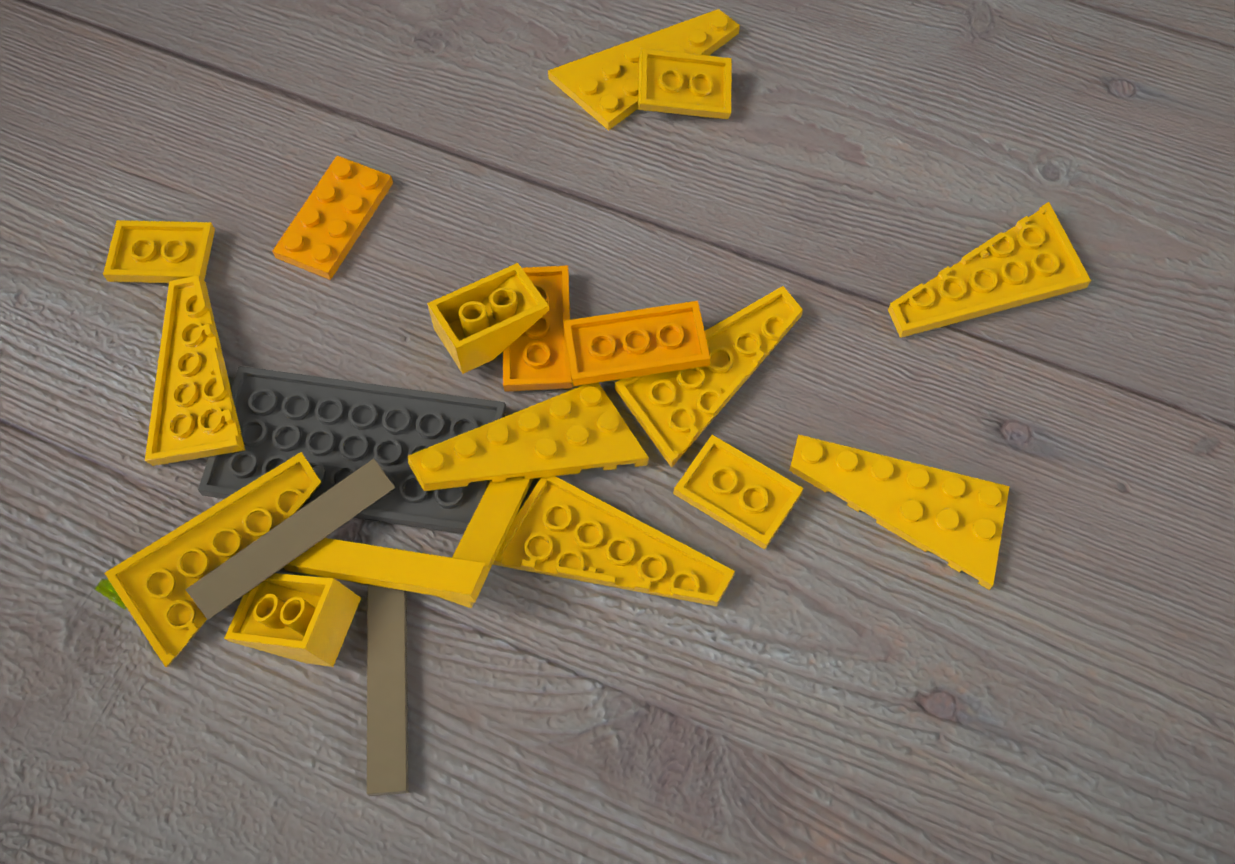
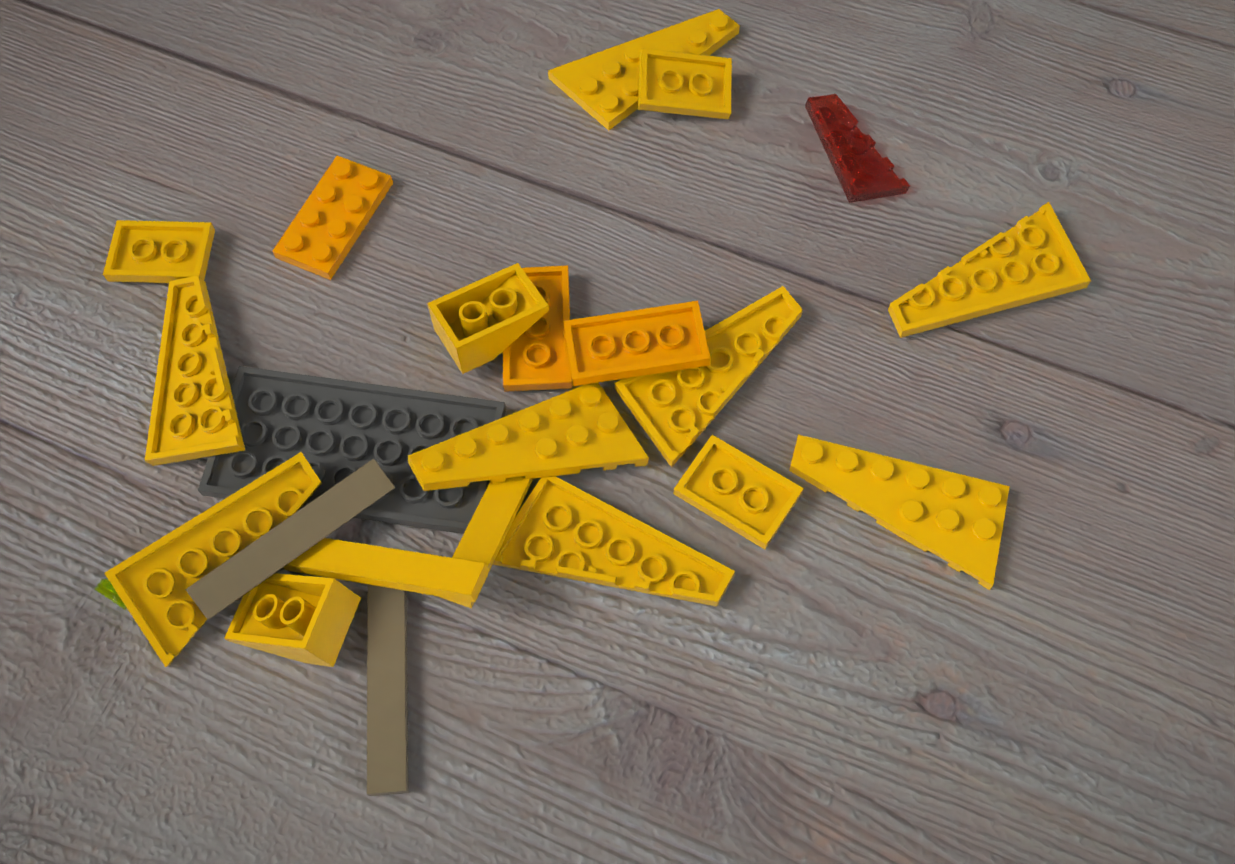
(852, 153): none -> clear red wing

